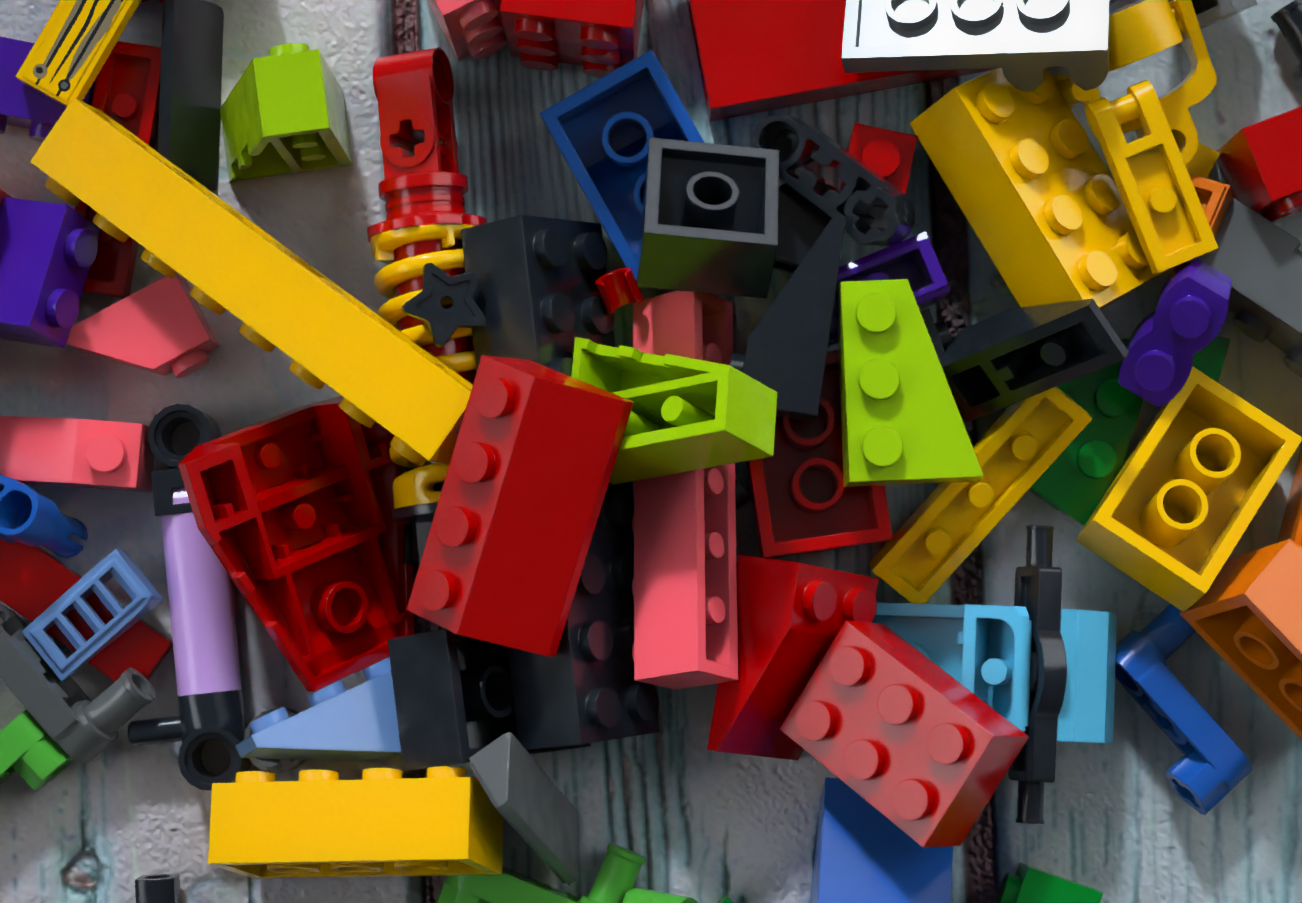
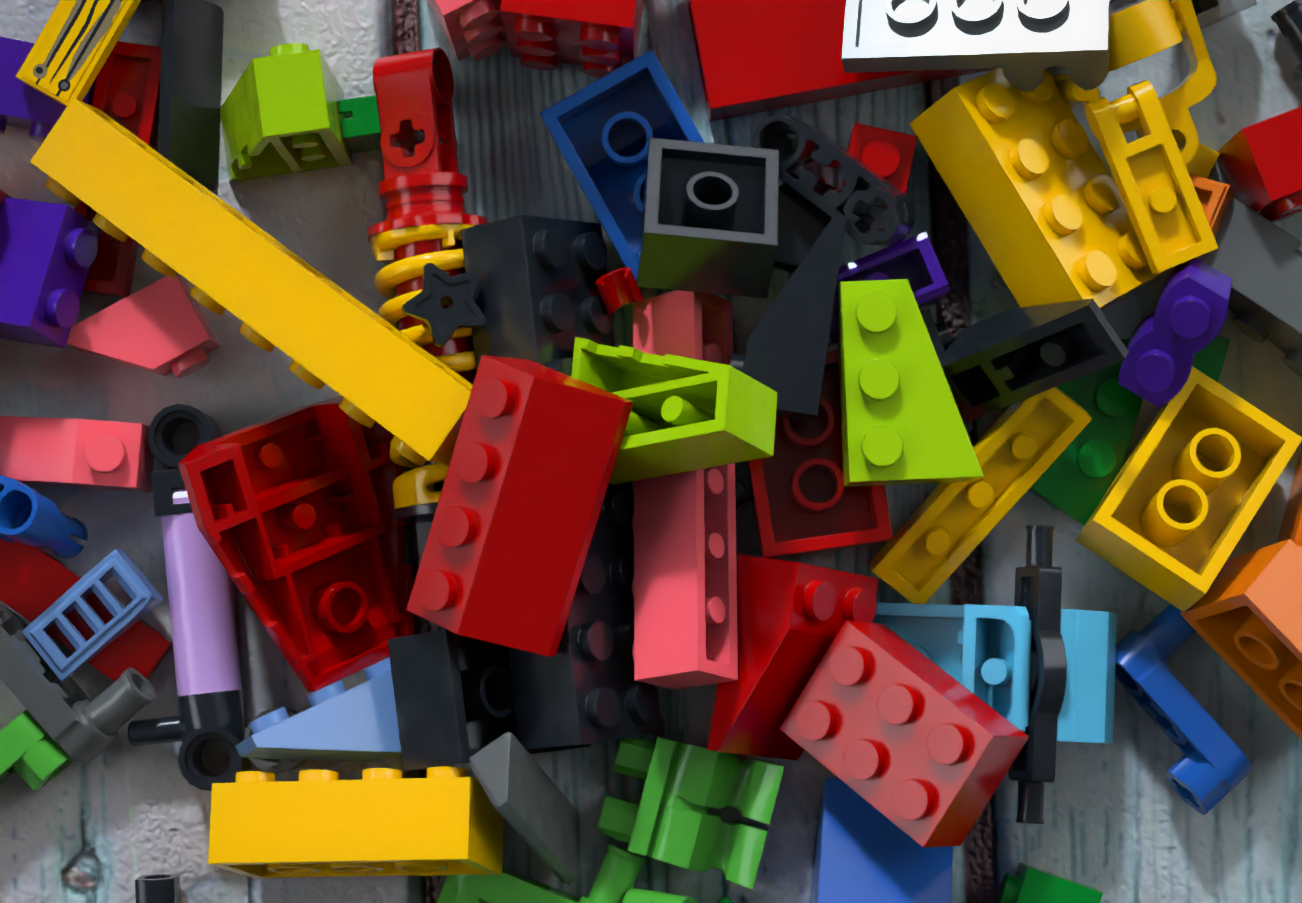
(361, 123): none -> green piece
(675, 805): none -> bright green hips

